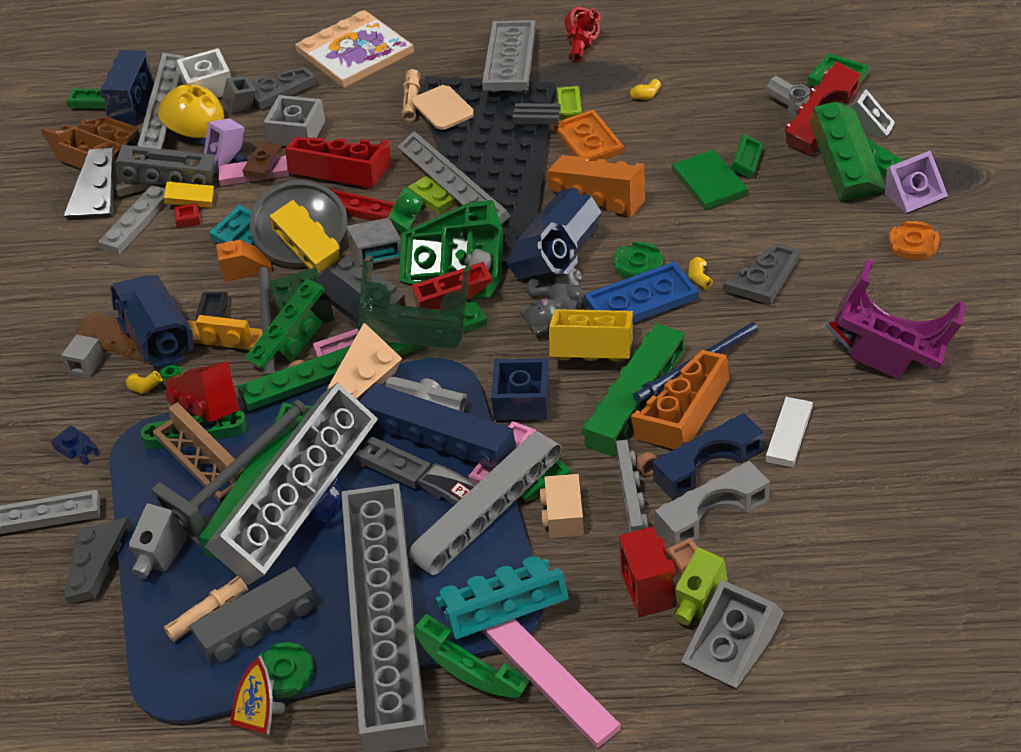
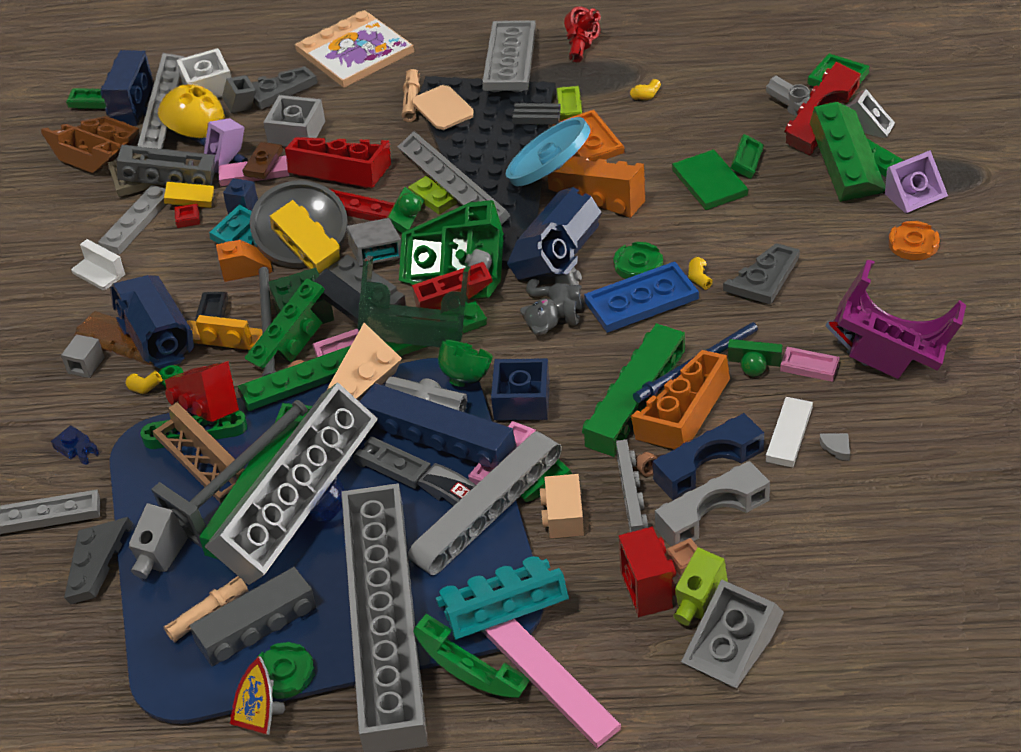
(94, 187): wing -> none
(99, 266): none -> white panel
(240, 193): none -> dark blue brick
(463, 362): none -> green cylinder
(548, 151): none -> medium azure dish
(591, 334): yellow brick -> none
(754, 355): none -> green tile
(810, 364): none -> bright pink tile
(836, 444): none -> light grey tile

